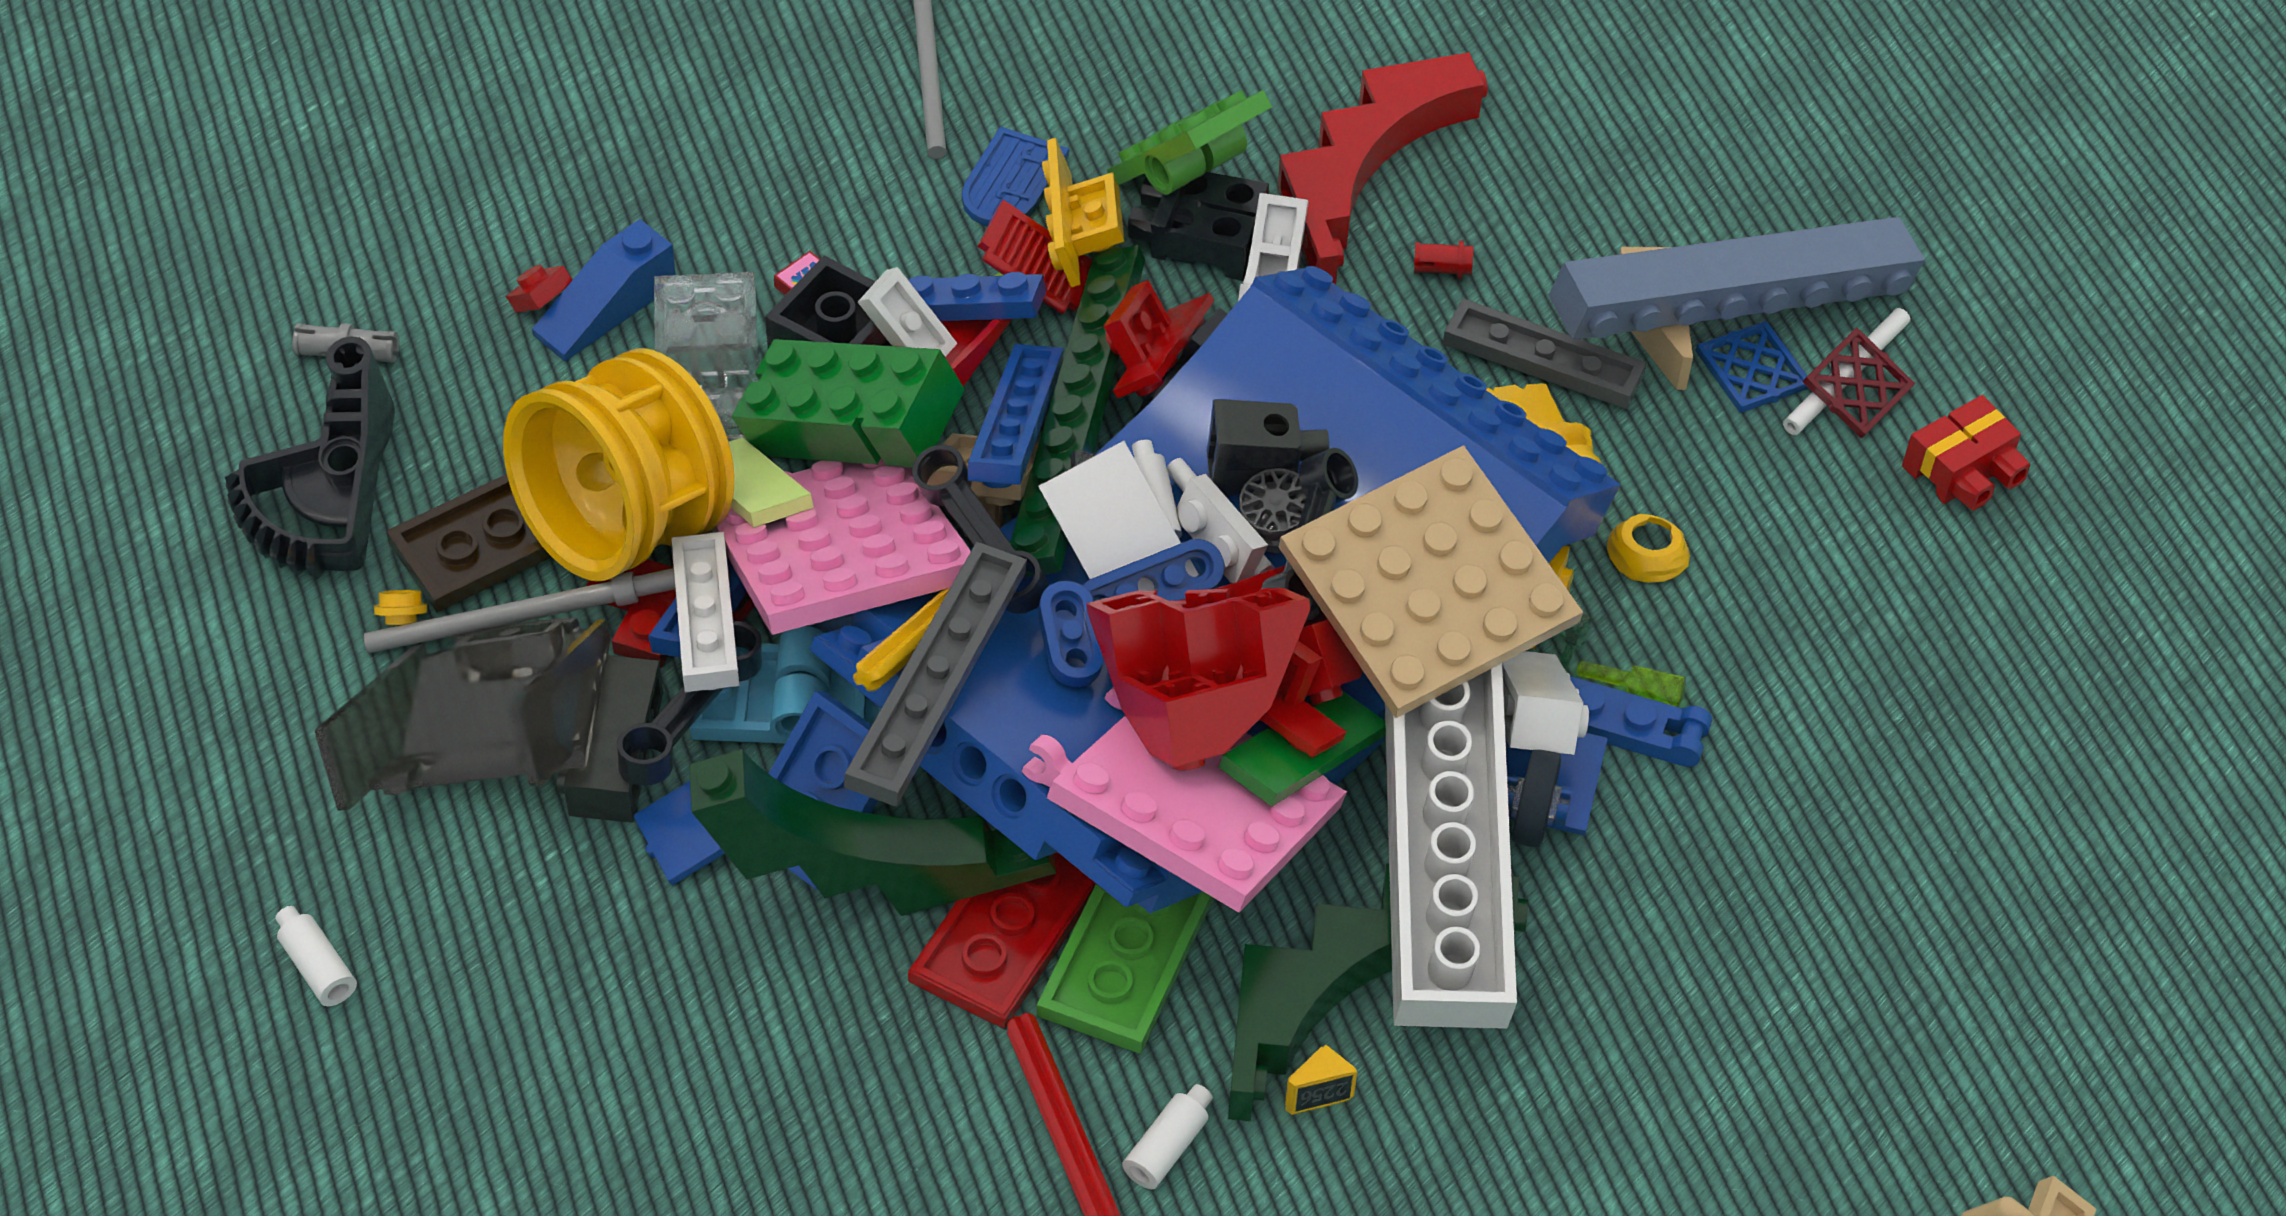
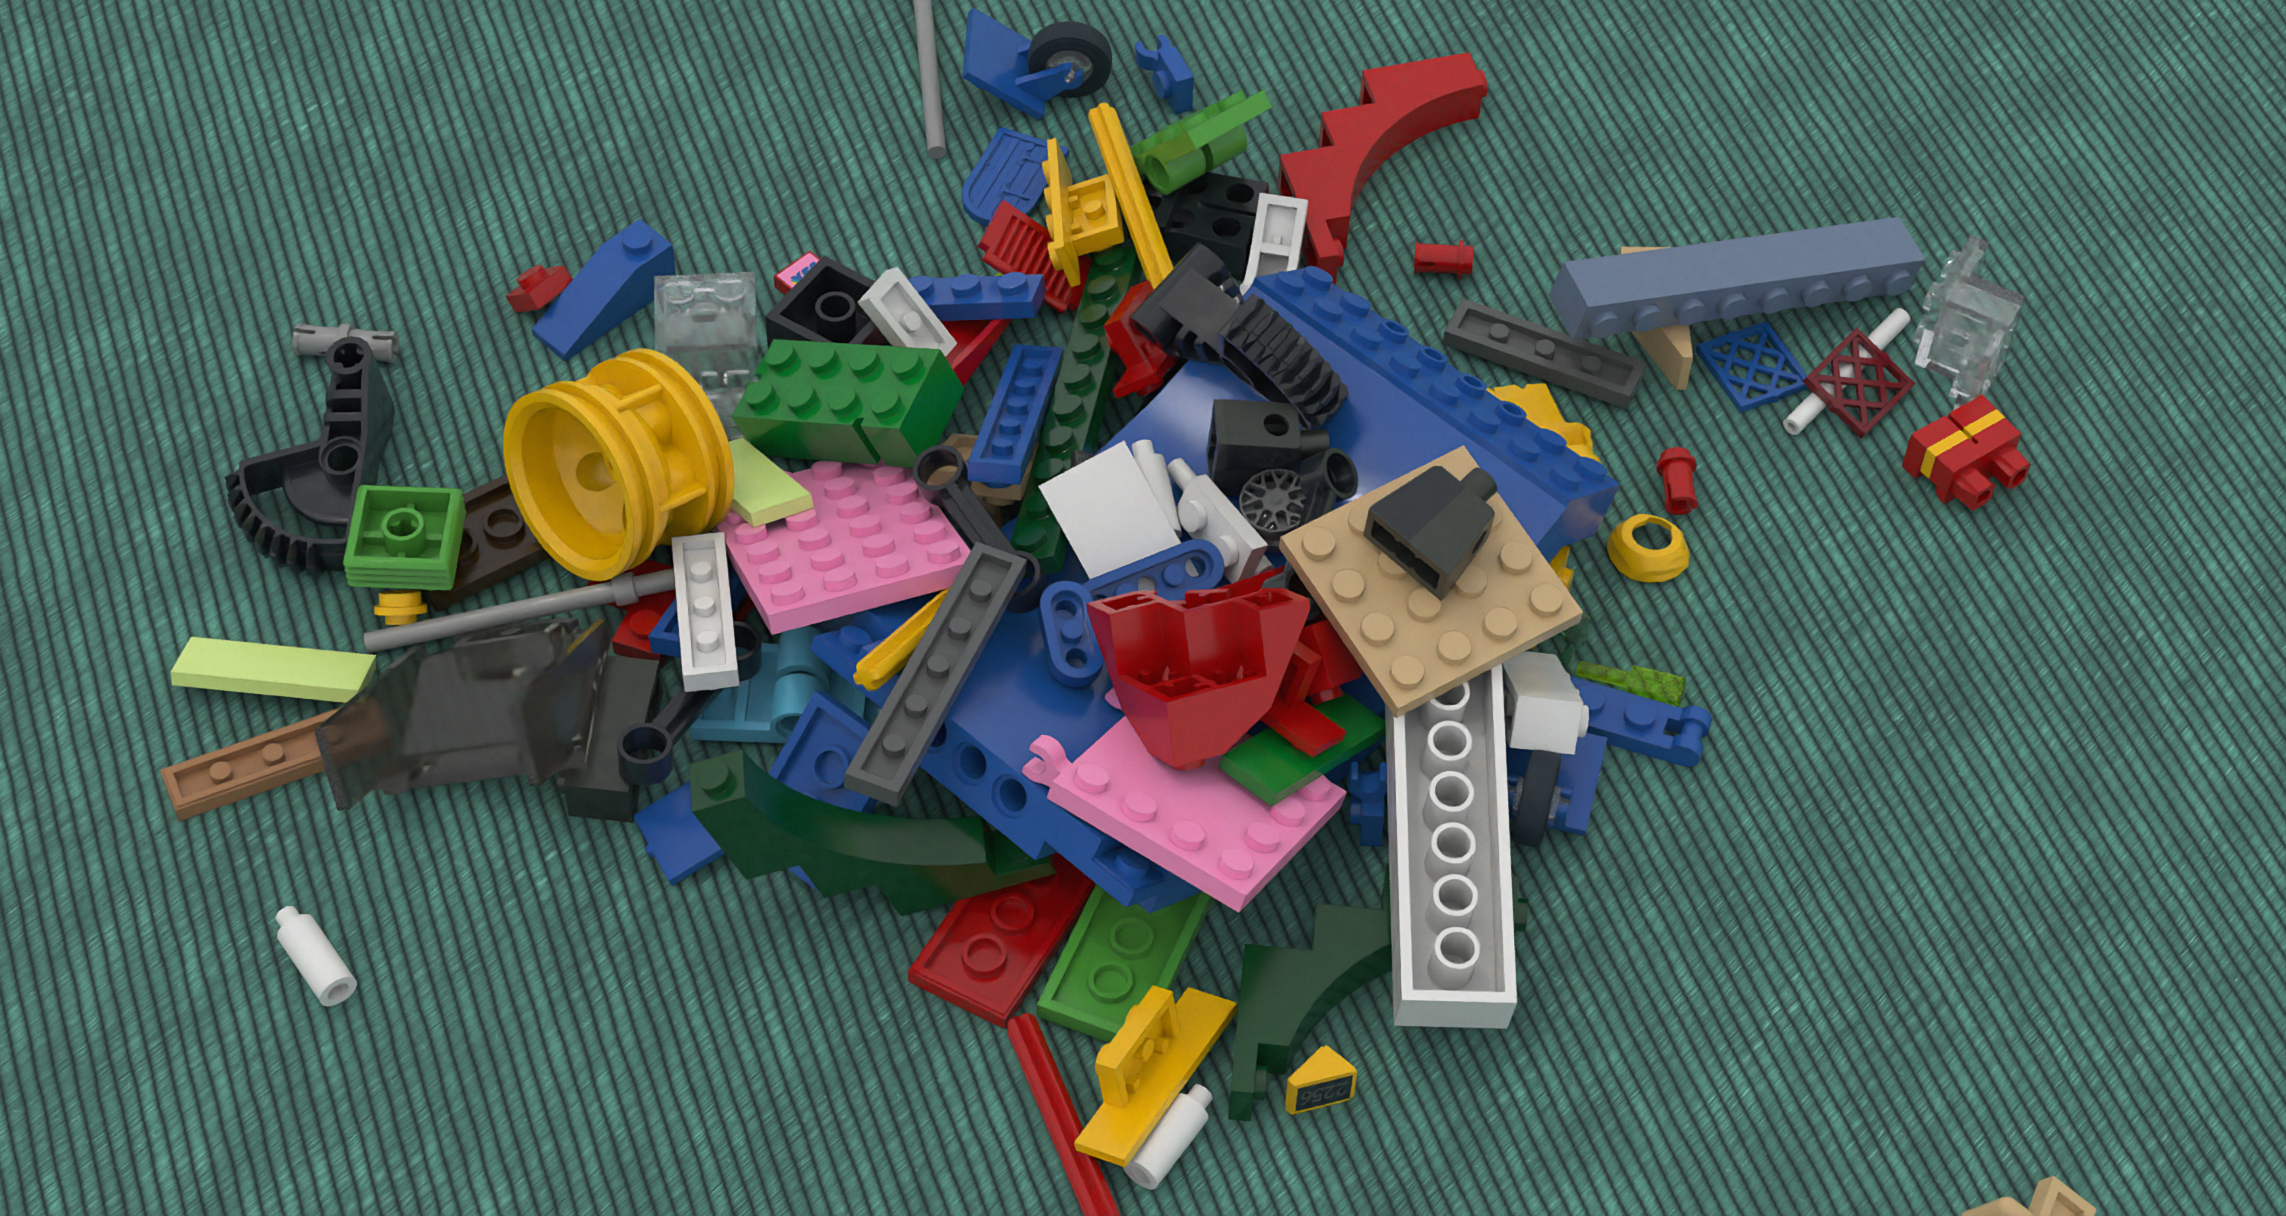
(245, 768): none -> medium nougat tile
(272, 669): none -> yellowish green piece
(405, 537): none -> bright green brick
(1059, 61): none -> blue plate
(1130, 193): none -> yellow axle
(1149, 1067): none -> yellow bracket
(1170, 76): none -> blue plate
(1204, 319): none -> black arm
(1367, 802): none -> blue plate
(1434, 525): none -> pearl dark grey torso
(1677, 470): none -> red pin
(1967, 325): none -> clear bracket

